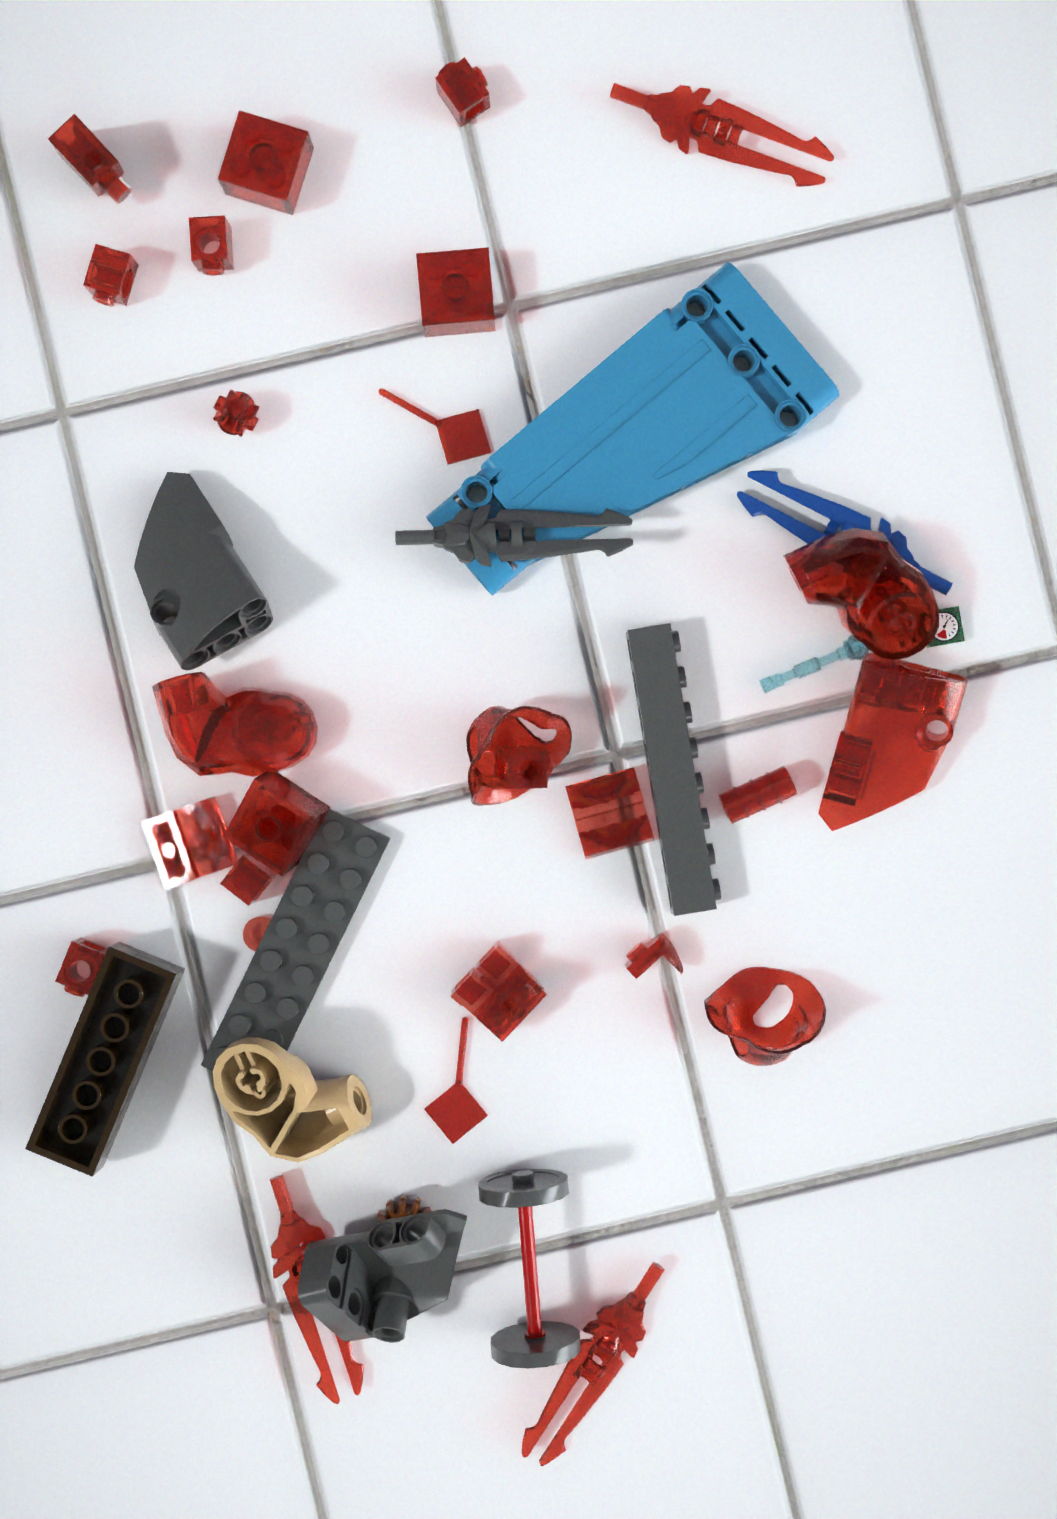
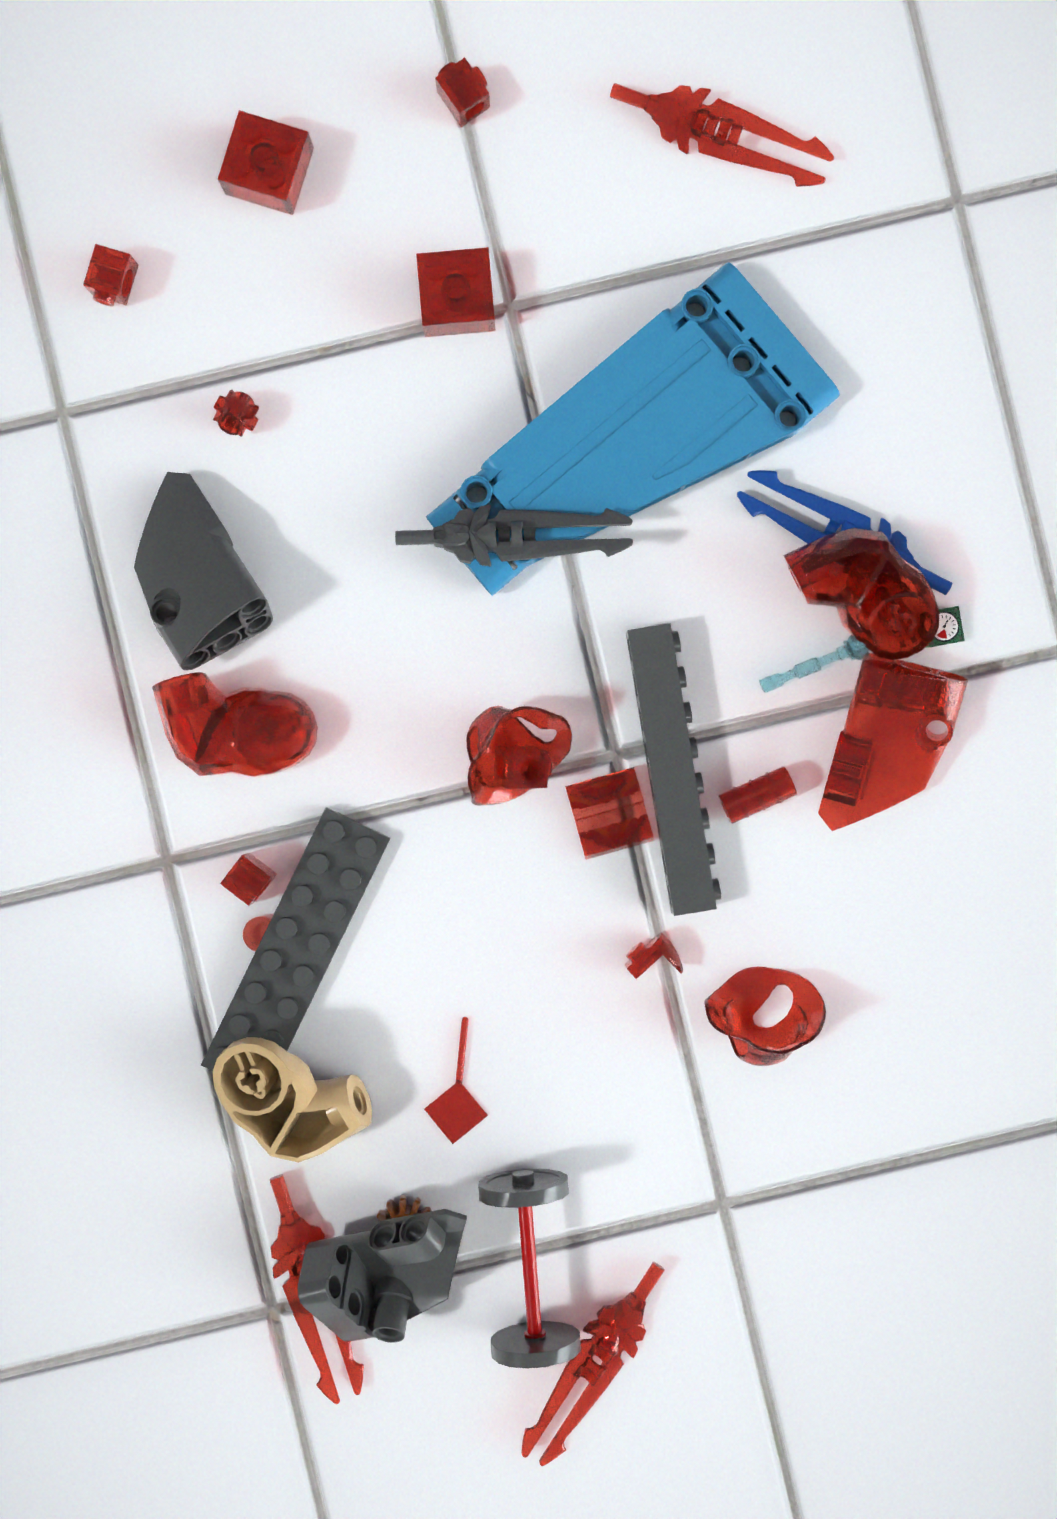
(68, 975): clear red brick -> none
(84, 152): clear red torso -> none
(105, 1058): dark brown brick -> none
(189, 842): clear red slope -> none
(206, 230): clear red brick -> none
(276, 822): clear red brick -> none
(460, 434): clear red piece -> none
(516, 988): clear red hips -> none

